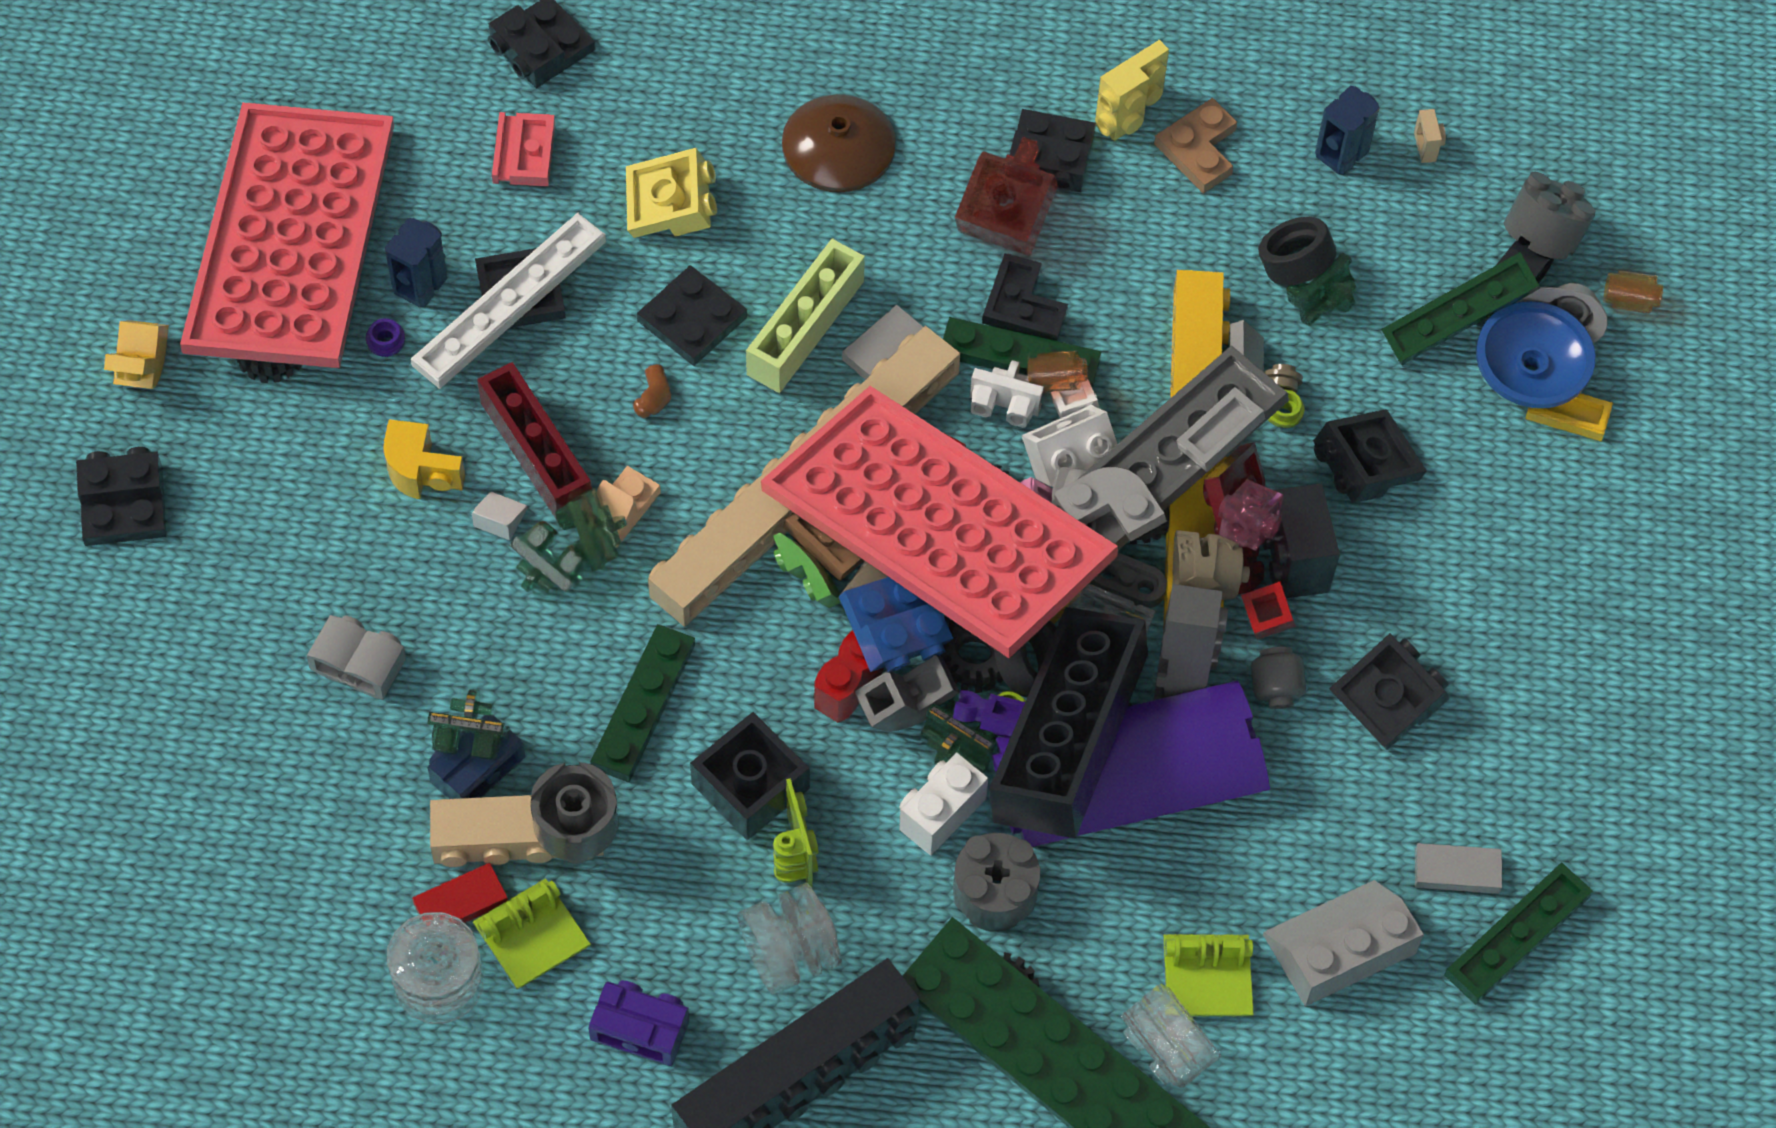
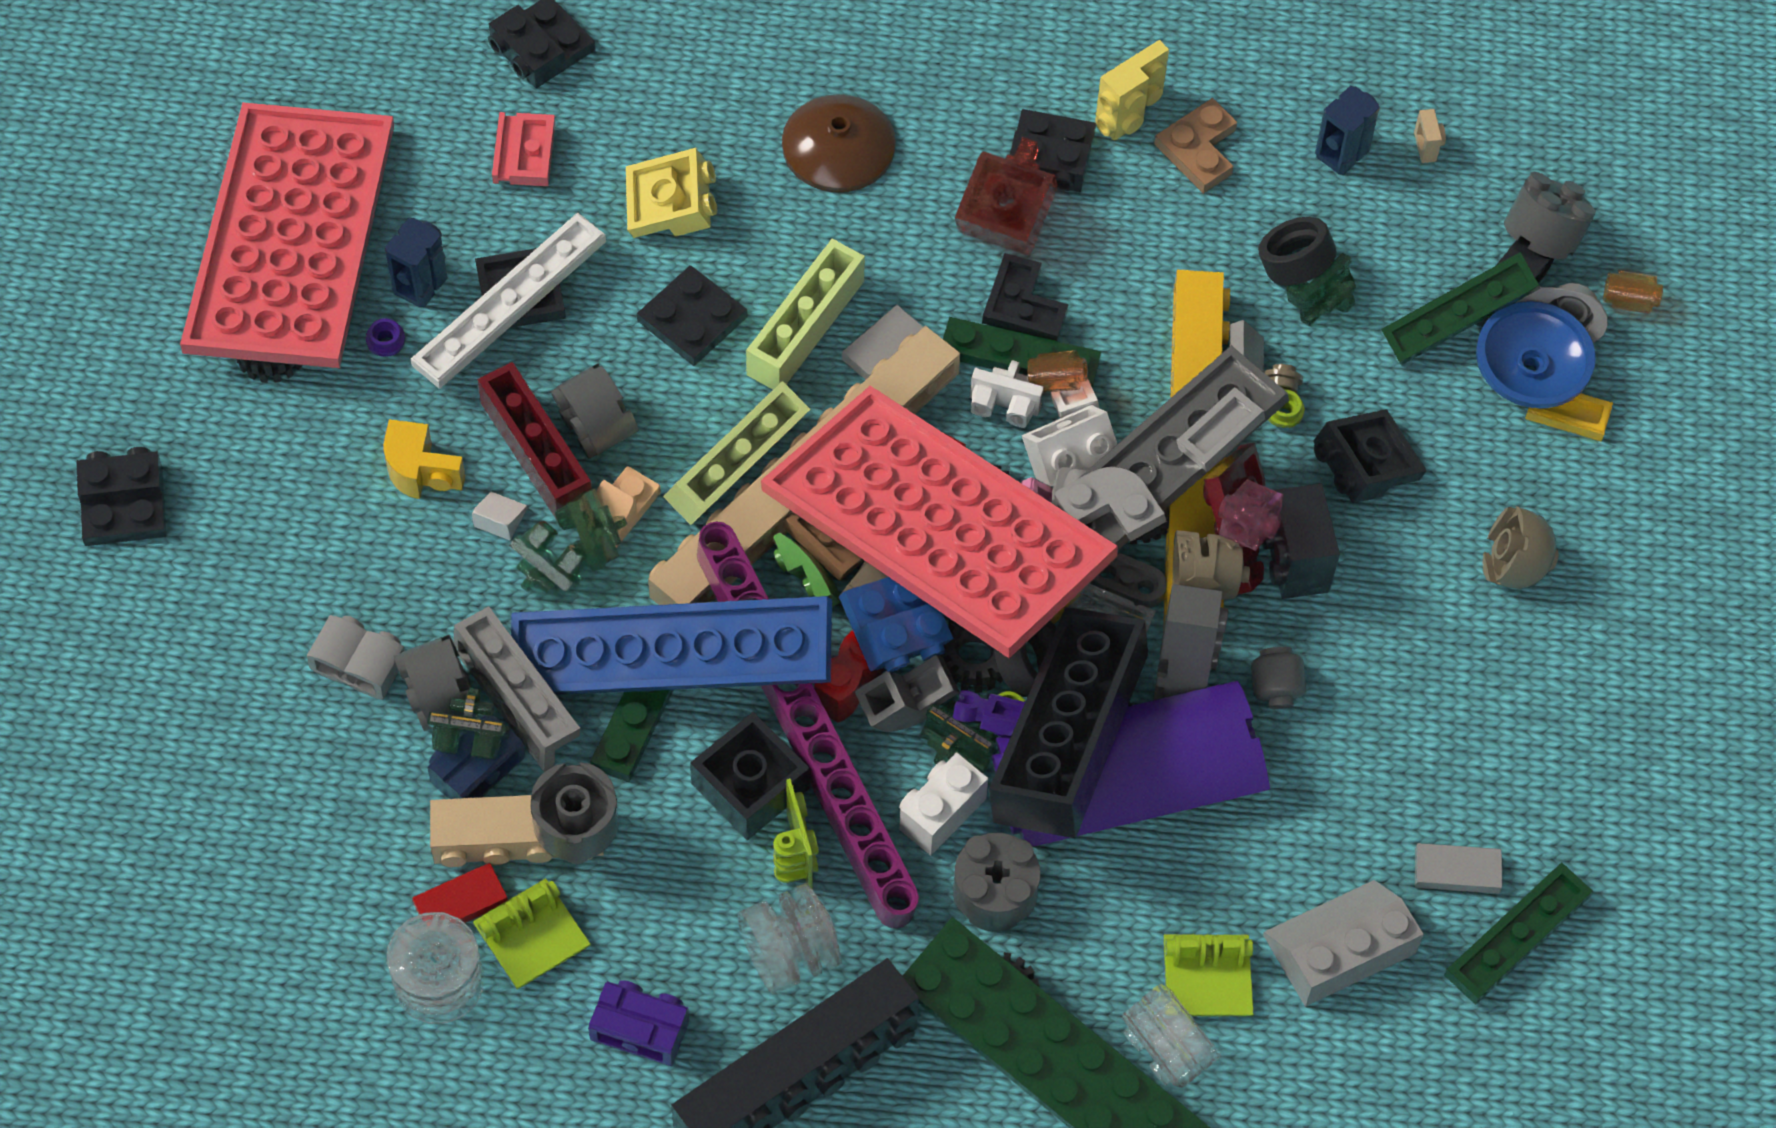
(138, 354): yellow brick -> none
(433, 678): none -> dark grey brick
(514, 686): none -> light grey fence
(594, 410): none -> dark grey brick
(656, 395): dark orange arm -> none
(679, 645): none -> blue plate
(736, 453): none -> yellowish green brick
(814, 739): none -> magenta beam
(1268, 610): red brick -> none
(1391, 690): black plate -> none
(1521, 549): none -> dark tan cylinder

